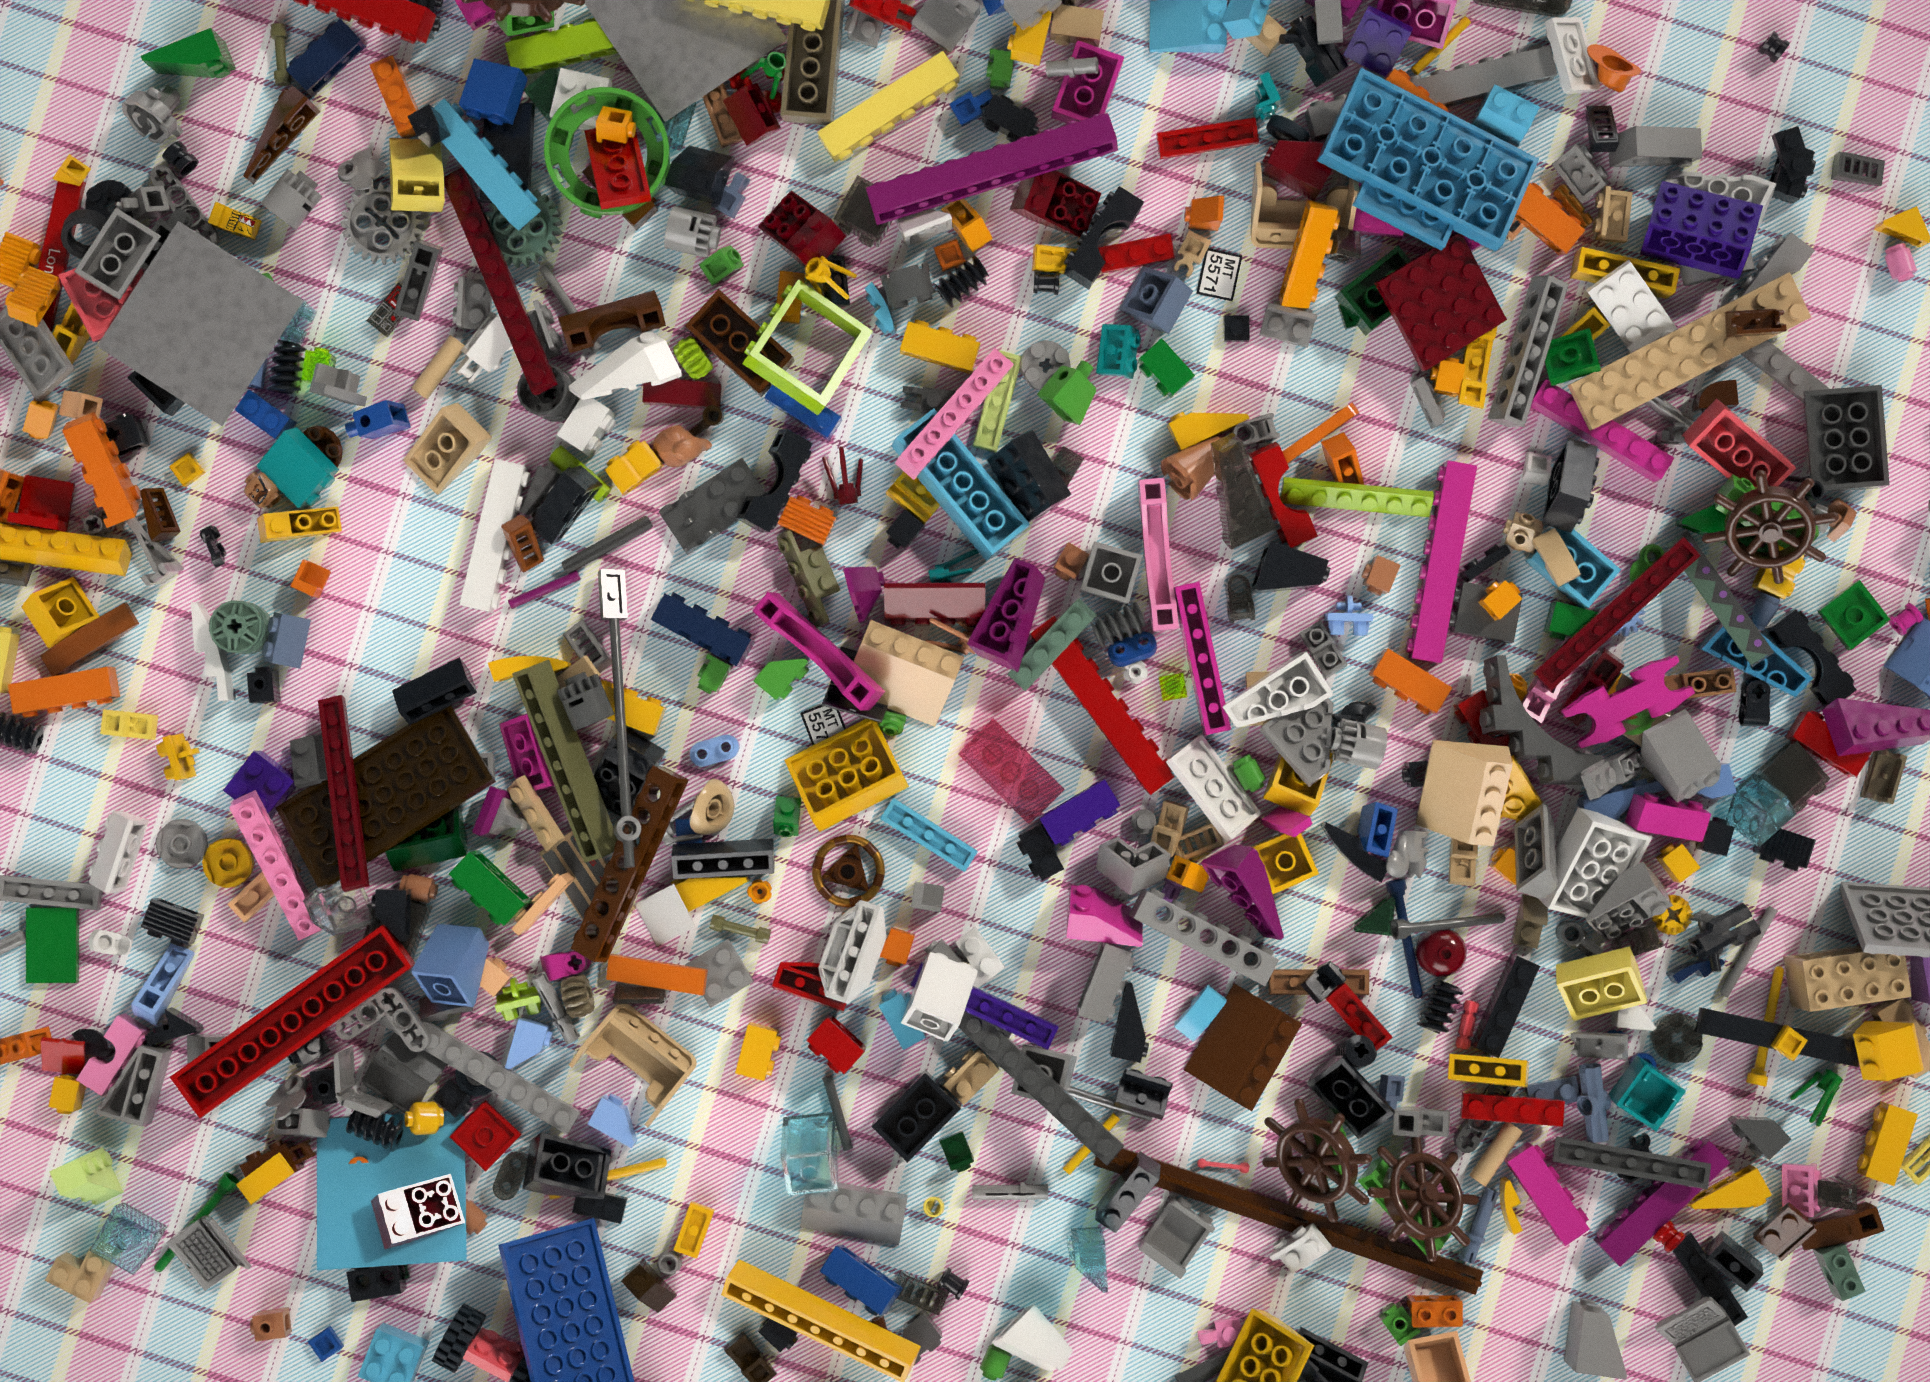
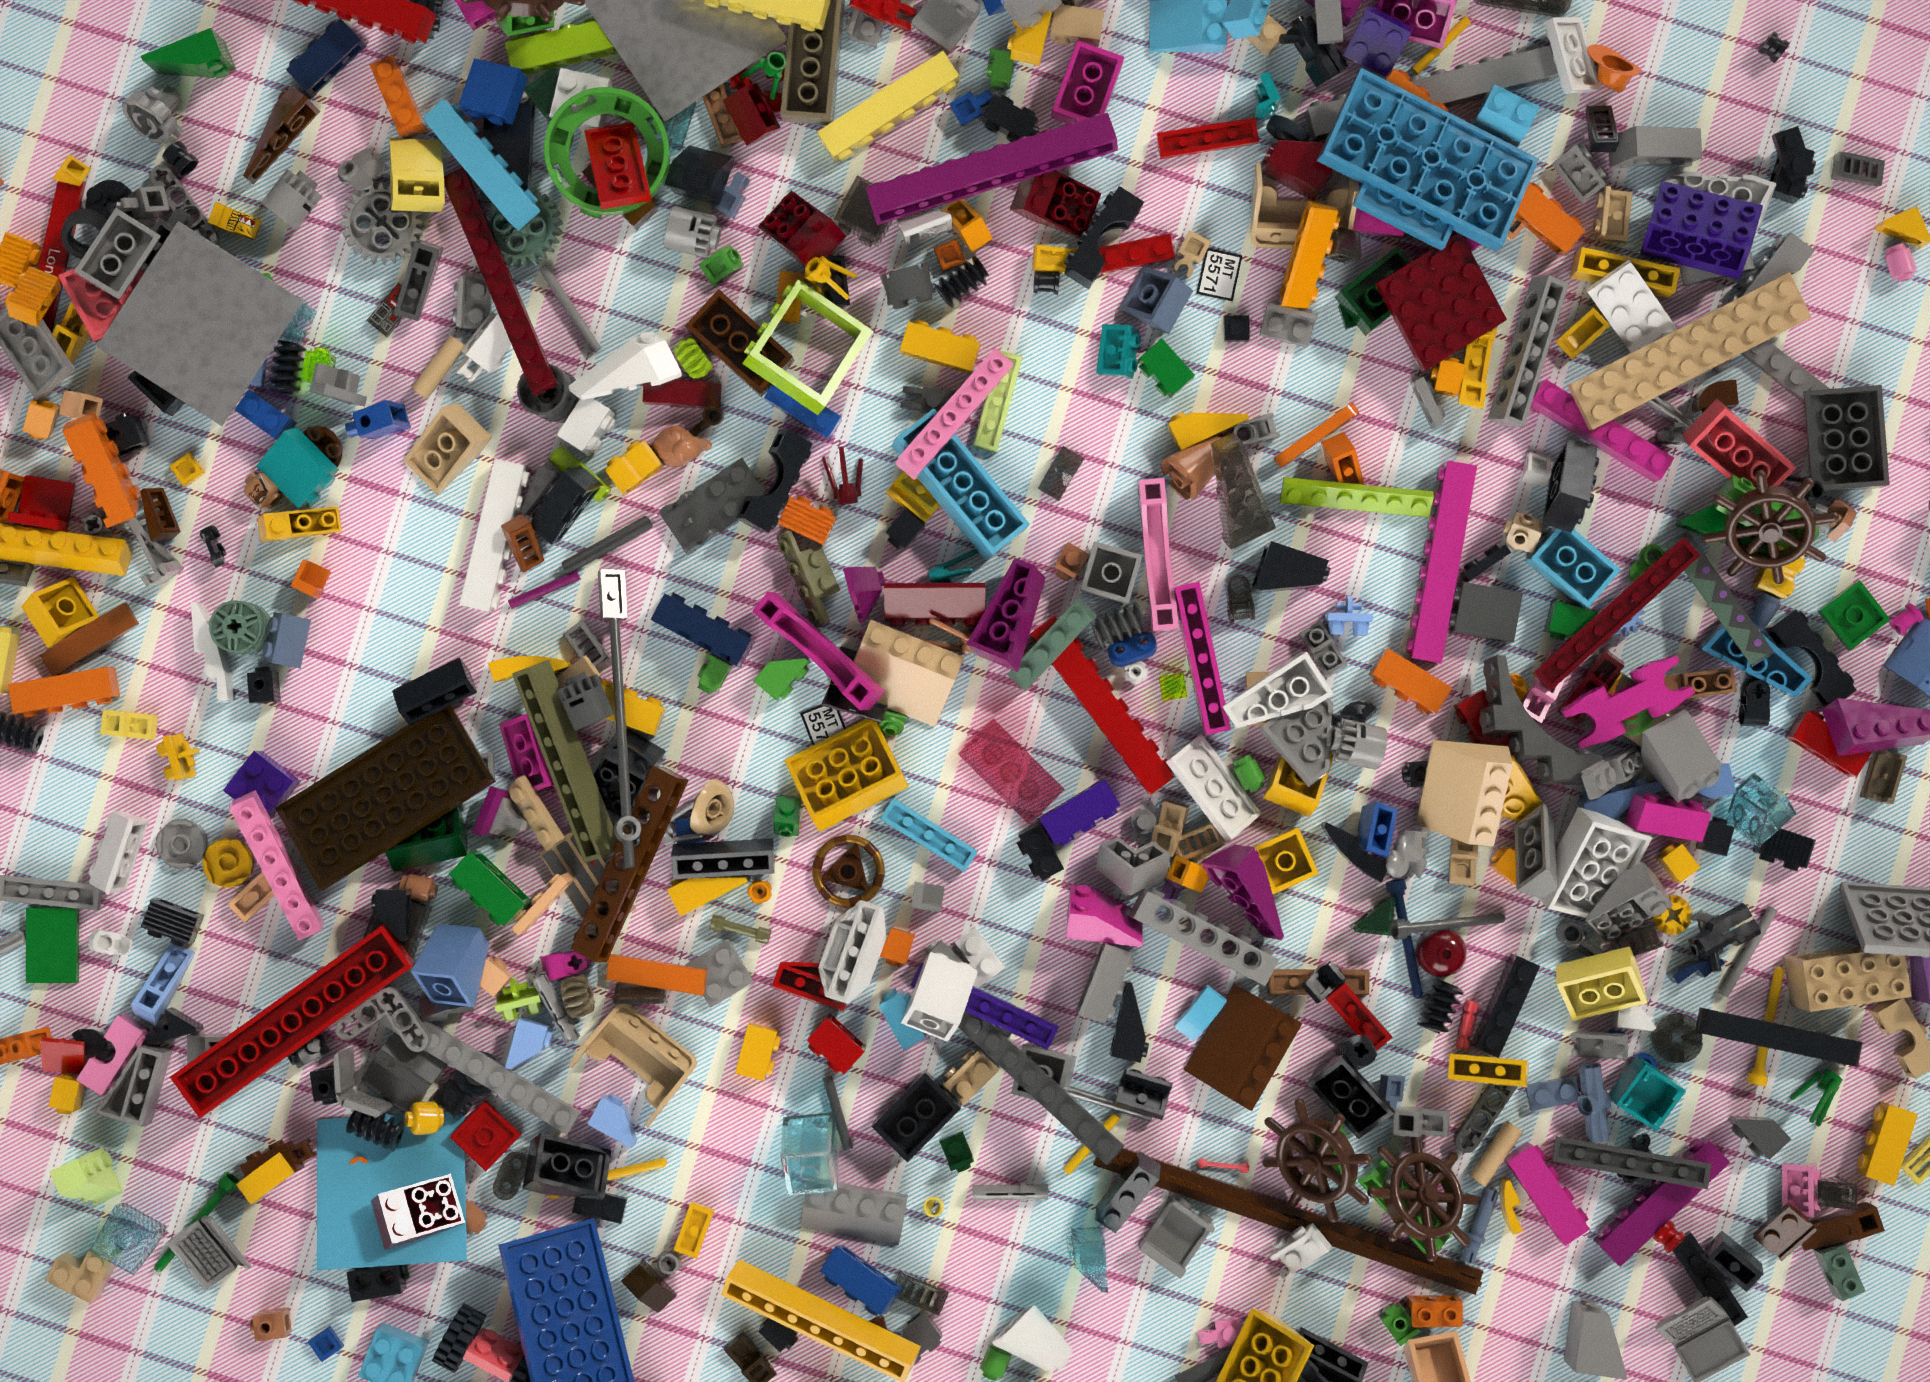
(279, 34): olive bar -> none
(289, 1096): light grey plate -> none
(303, 1123): light grey slope -> none
(308, 761): dark grey plate -> none
(339, 910): clear slope -> none
(343, 793): dark red plate -> none
(429, 125): black brick -> none
(541, 321): light grey bracket -> none
(615, 125): light orange brick -> none
(636, 312): reddish brown arch -> none
(665, 915): white sticker -> none
(714, 750): light blue plate -> none
(883, 314): medium azure slope -> none
(953, 1283): black bush -> none
(1029, 476): black brick -> none
(1038, 353): light grey plate -> none
(1069, 392): bright green torso -> none
(1072, 67): light grey pin -> none
(1205, 213): orange slope -> none
(1287, 821): dark pink tile -> none
(1294, 524): red arch -> none
(1380, 575): nougat brick -> none
(1500, 598): light orange brick -> none
(1512, 1109): red plate -> none
(1529, 922): dark tan slope -> none
(1556, 557): tan slope -> none
(1571, 357): green plate -> none
(1572, 205): pearl gold axle -> none
(1738, 1190): yellow slope -> none
(1754, 322): reddish brown hinge -> none
(1789, 1042): yellow tile -> none
(1794, 774): clear smoke brick -> none
(1887, 1050): yellow slope -> none

